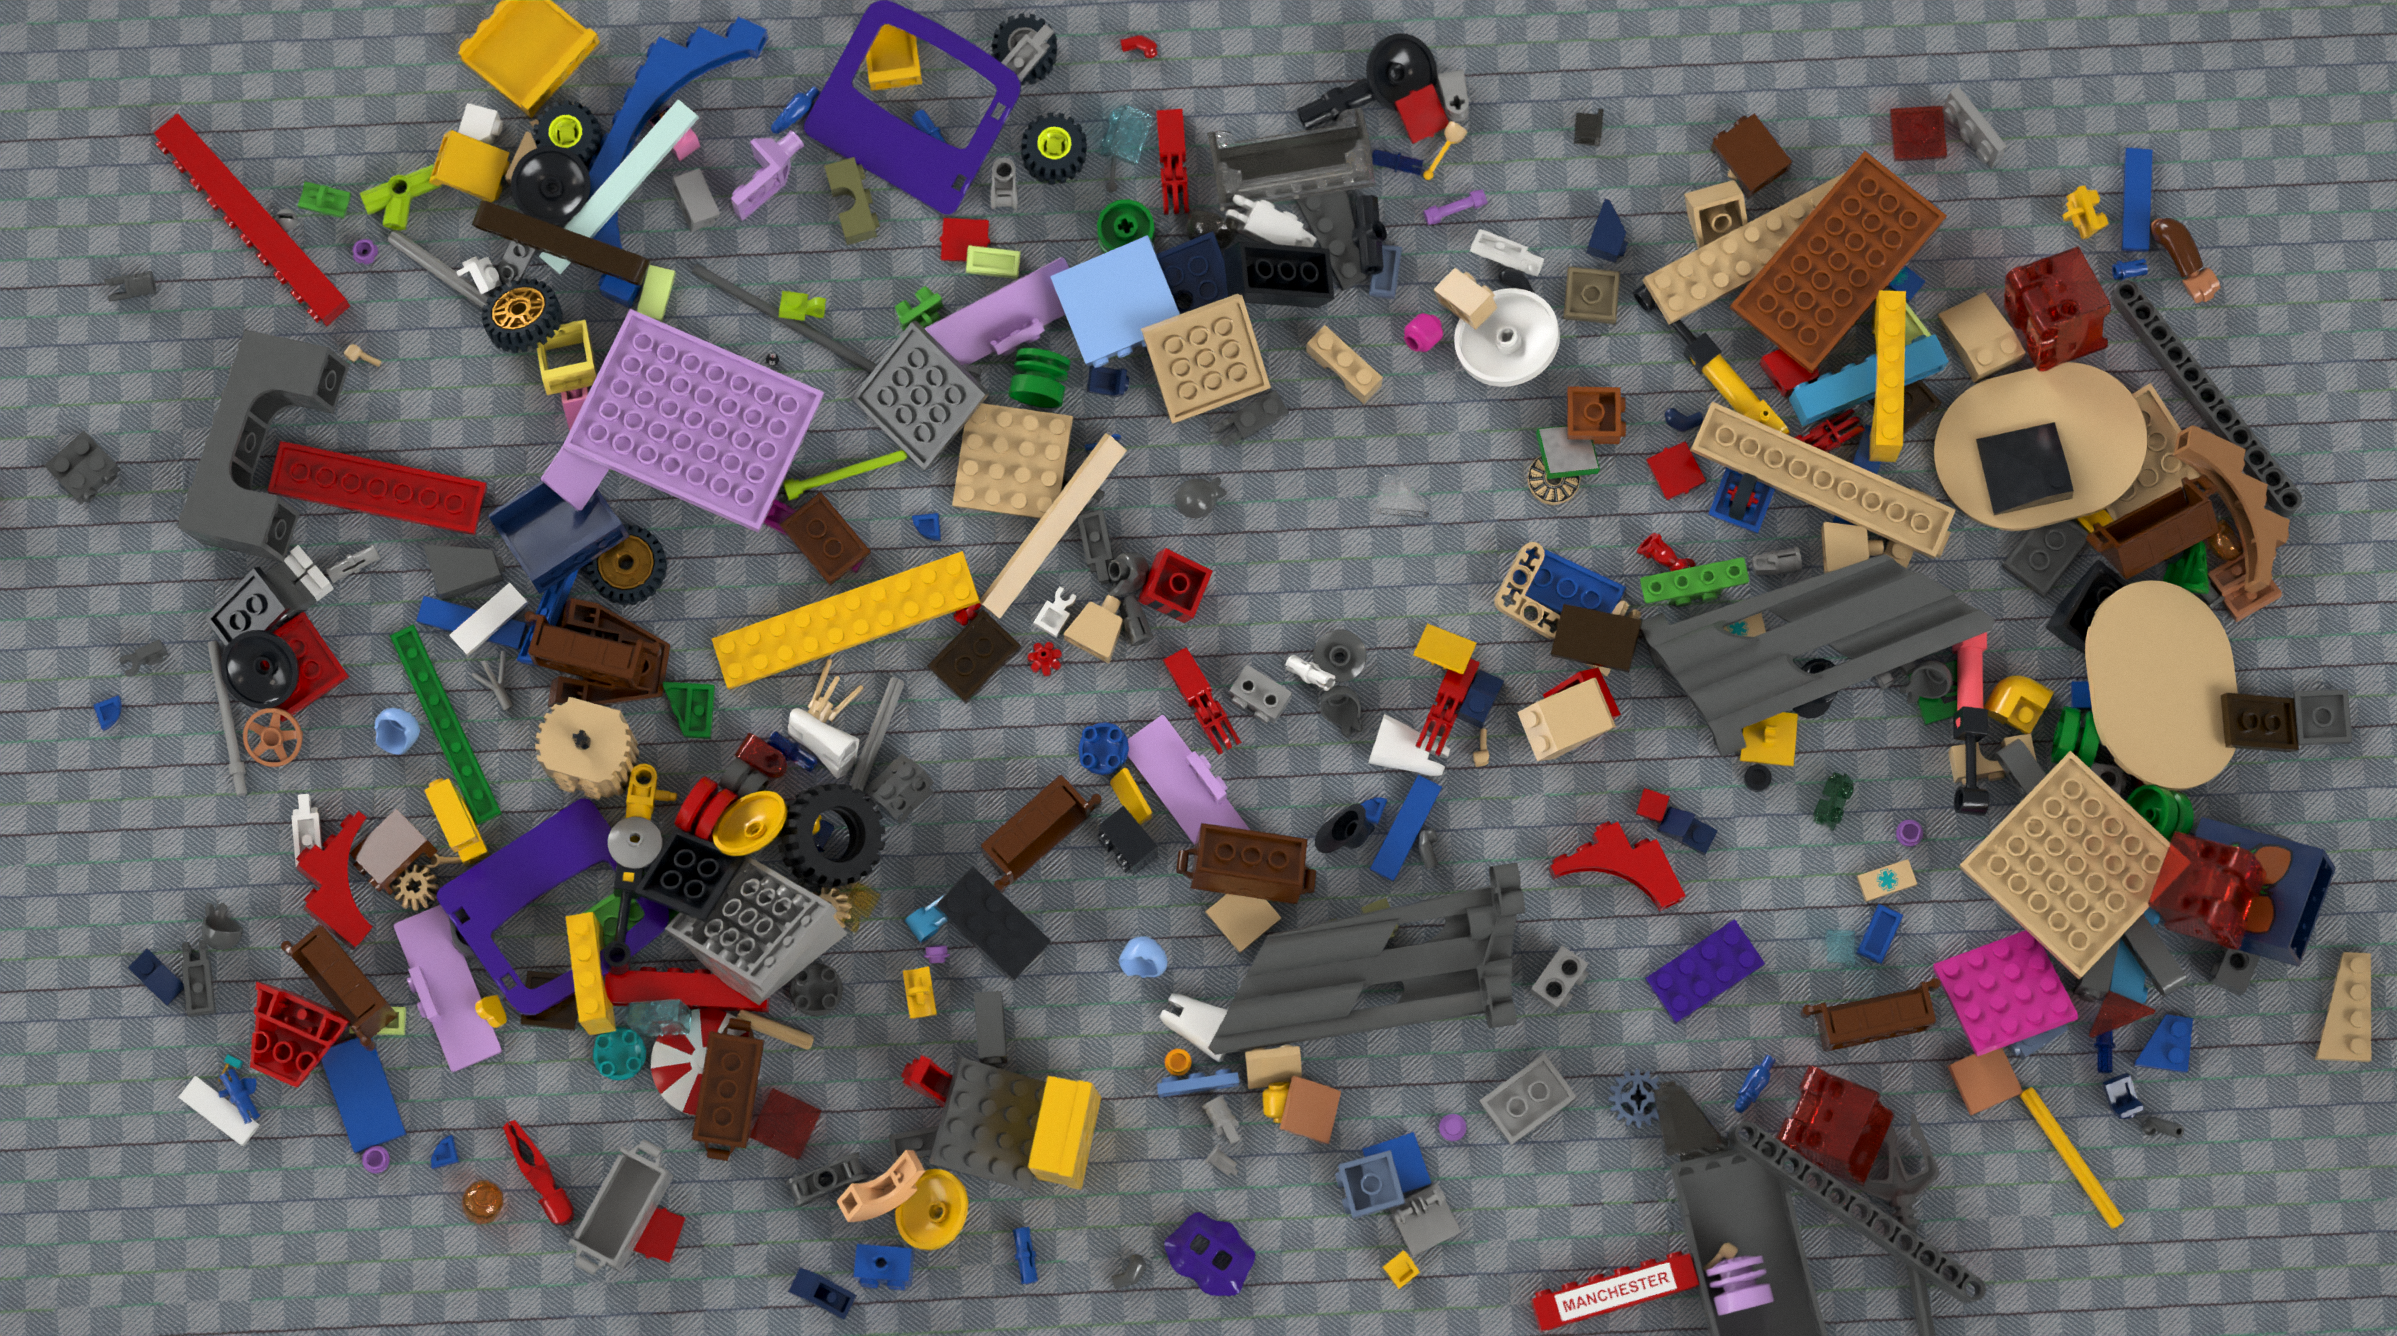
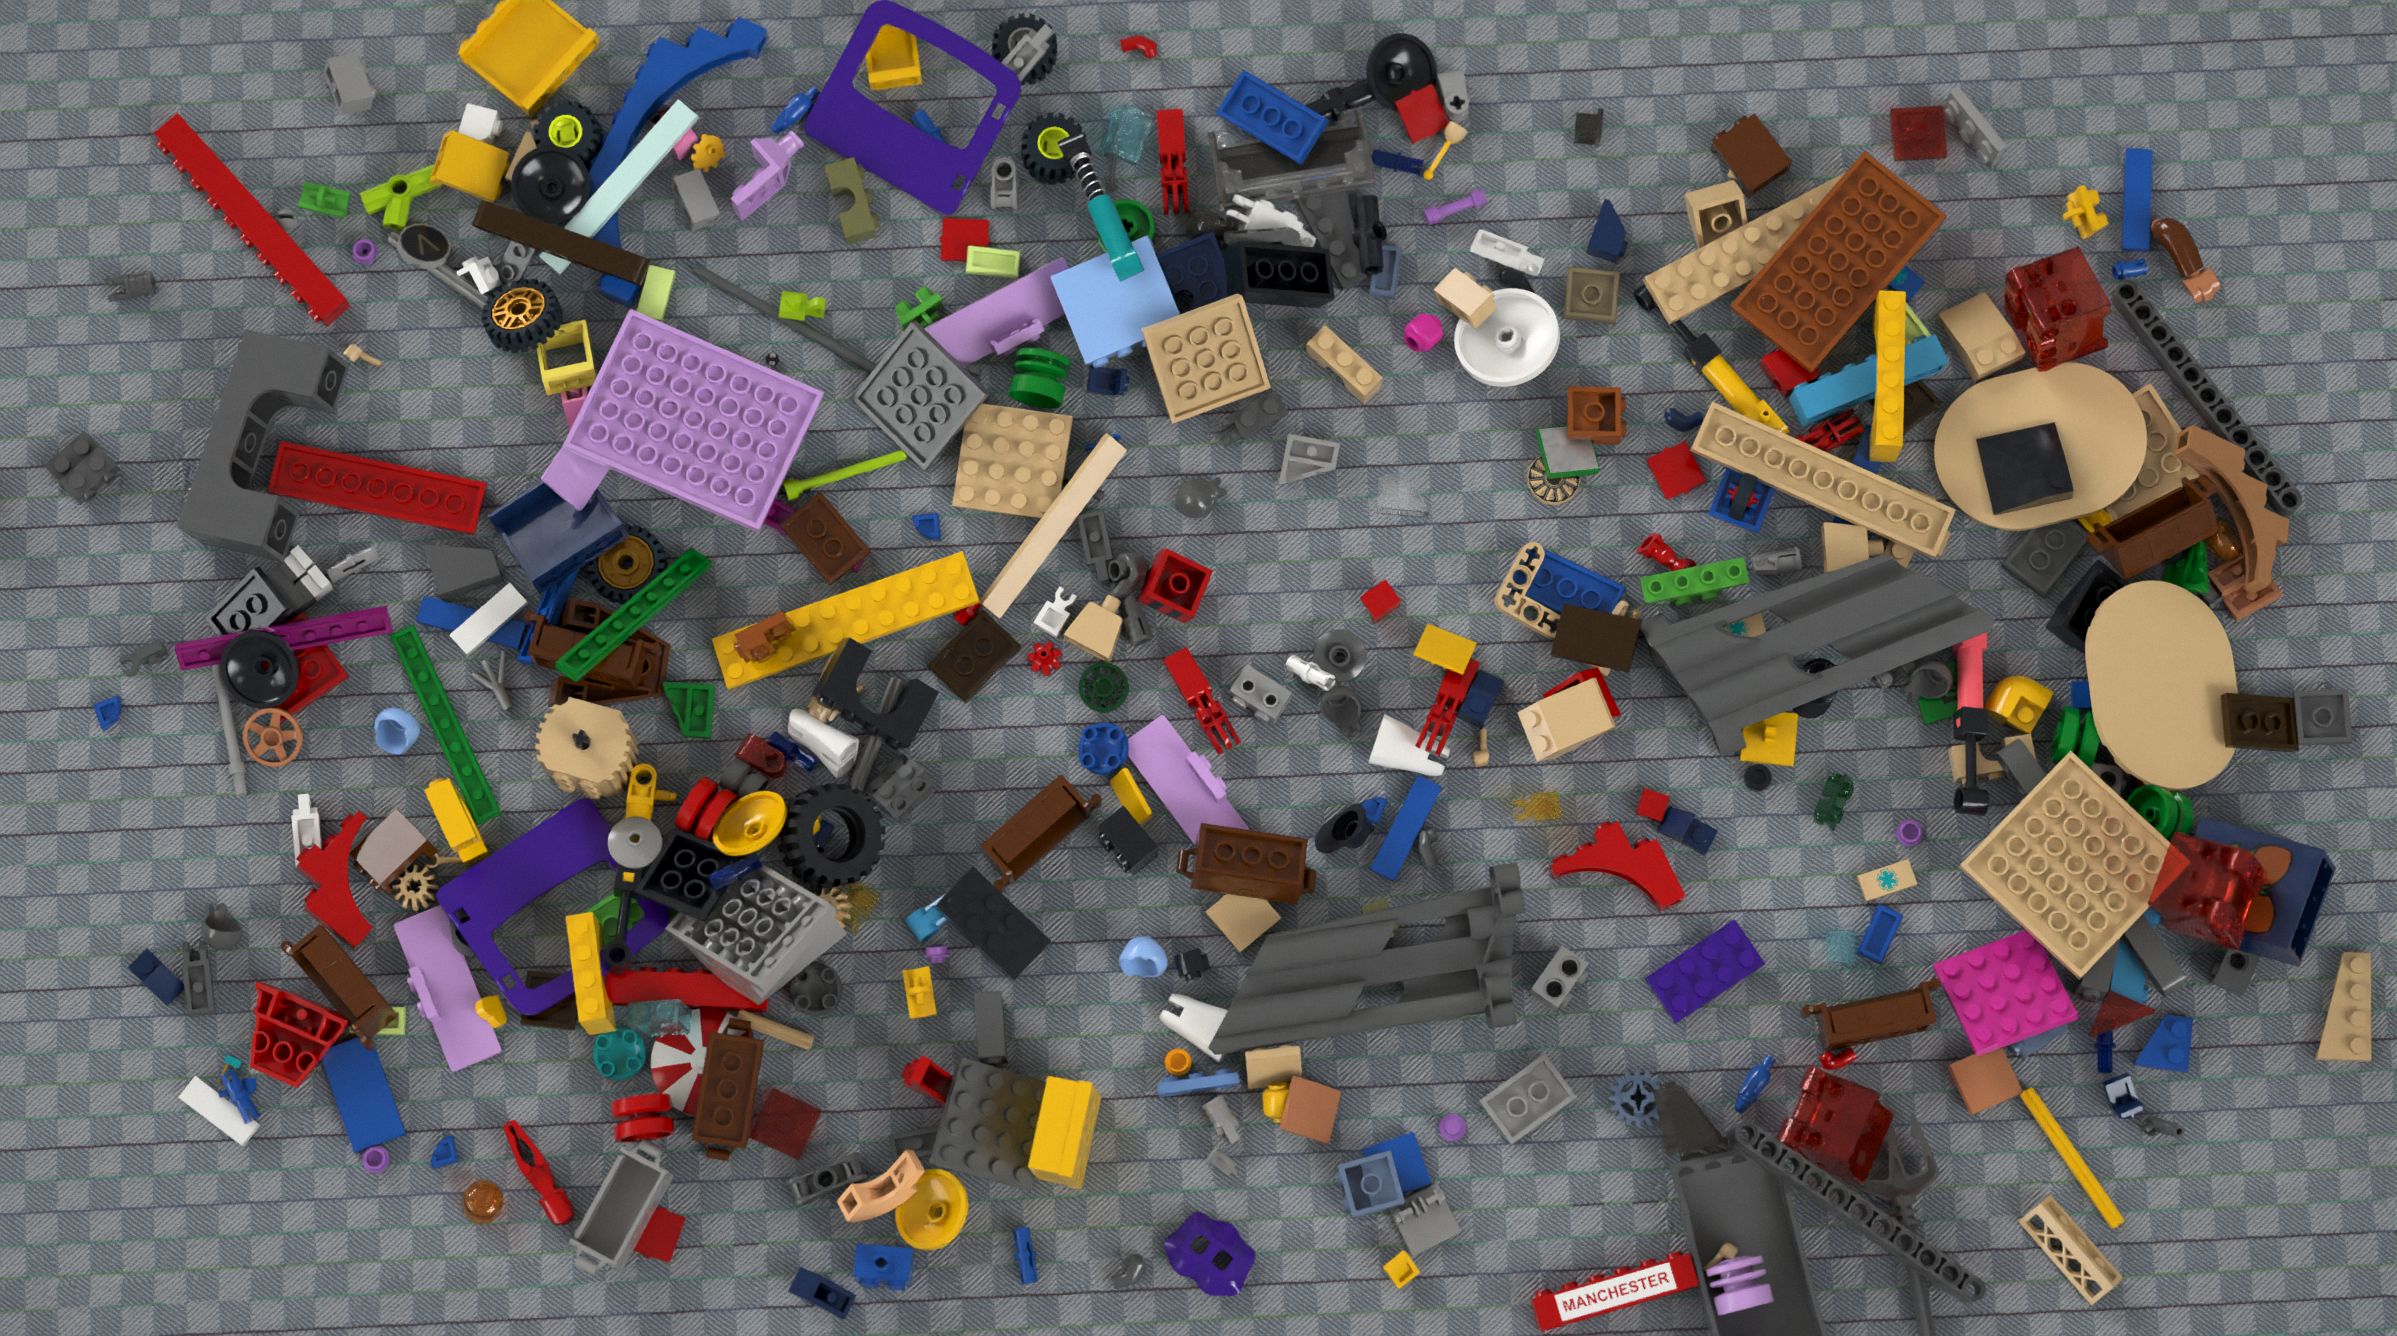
(297, 635): none -> magenta tile
(349, 83): none -> light grey brick
(423, 246): none -> black tile
(633, 615): none -> green tile
(642, 1118): none -> red wheel
(707, 152): none -> yellow piece
(735, 871): none -> clear blue axle
(756, 641): none -> dark orange plate
(839, 691): none -> black arch
(1101, 208): none -> teal piece
(1103, 687): none -> dark green wheel
(1191, 964): none -> black plate
(1267, 235): none -> dark grey hinge
(1272, 117): none -> blue tile
(1307, 458): none -> light grey wing
(1380, 601): none -> red panel
(1542, 806): none -> clear yellow plate
(1837, 1062): none -> red arm
(2077, 1243): none -> tan fence

